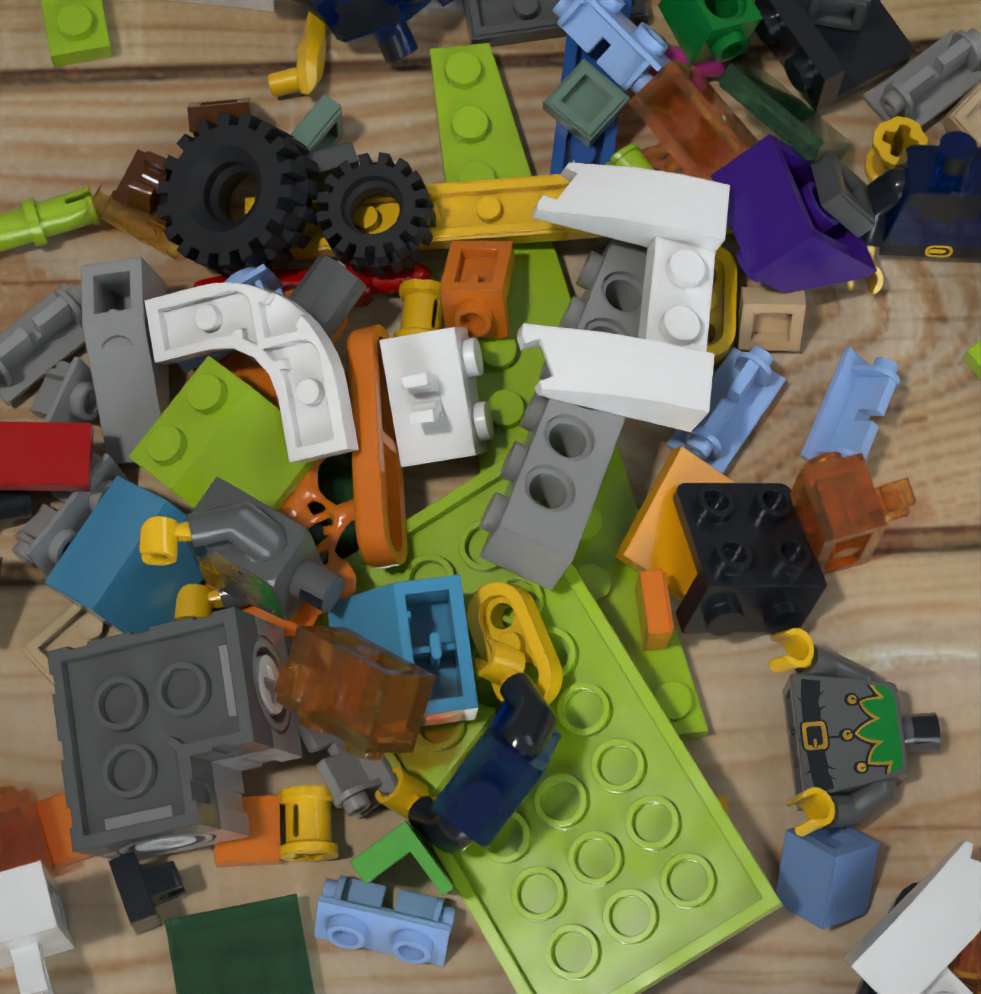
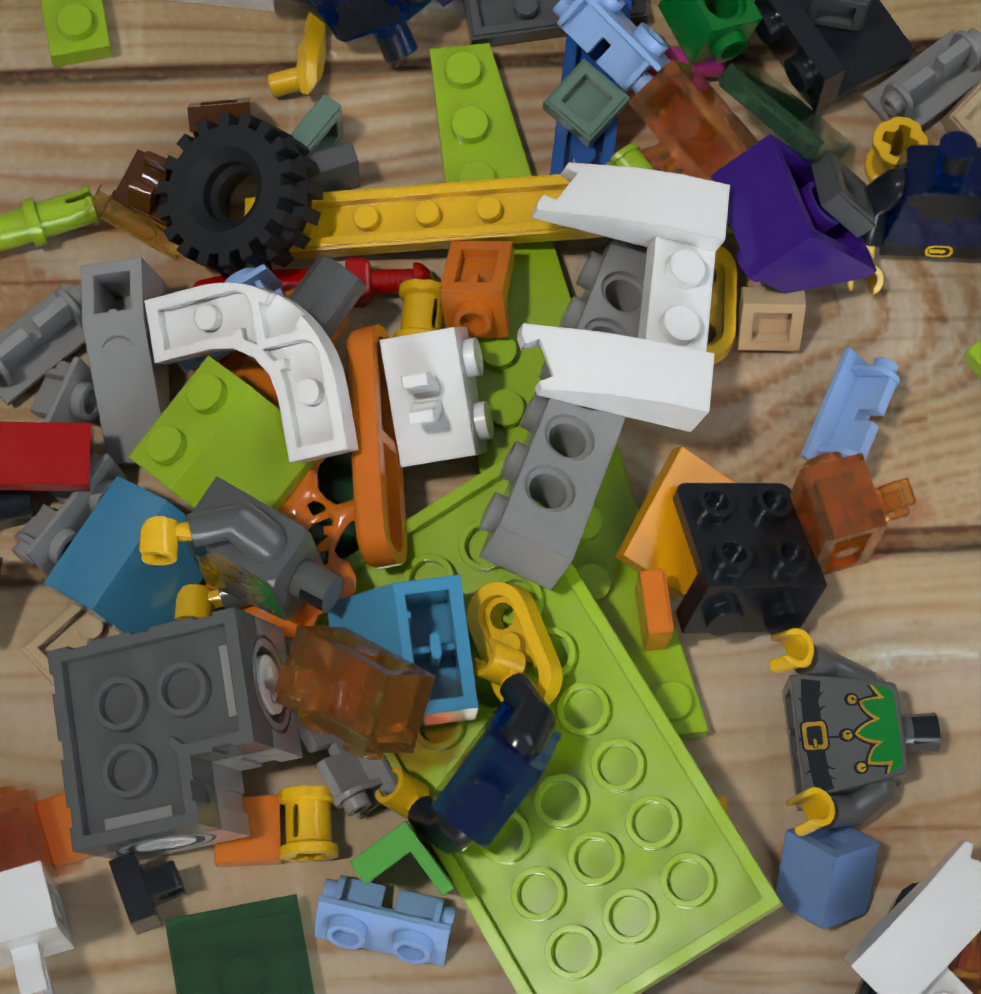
(364, 182): black tyre -> none
(739, 398): light blue hinge -> none

